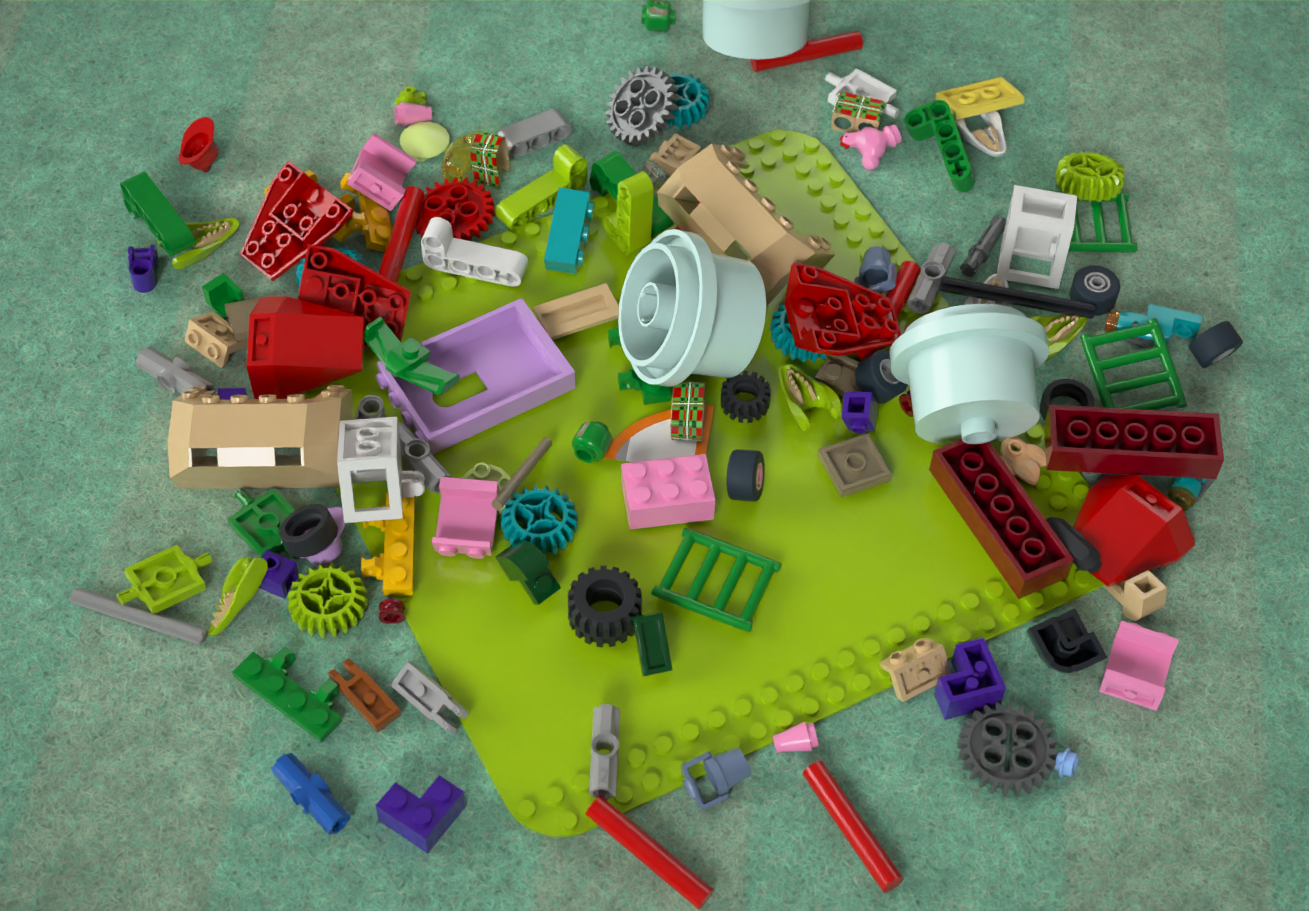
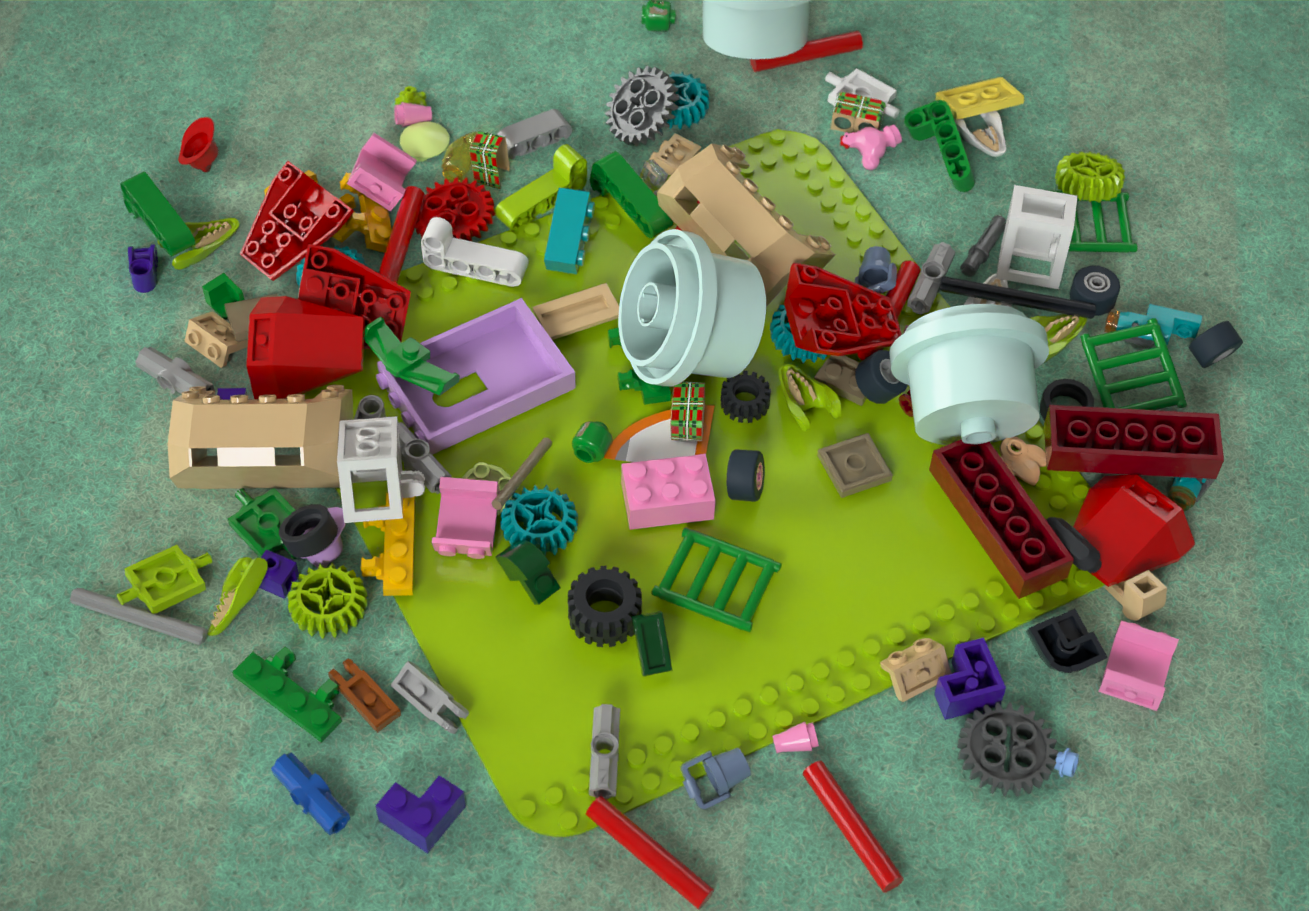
(391, 611): dark red bush -> none
(632, 220): lime beam -> none
(859, 411): dark purple brick -> none

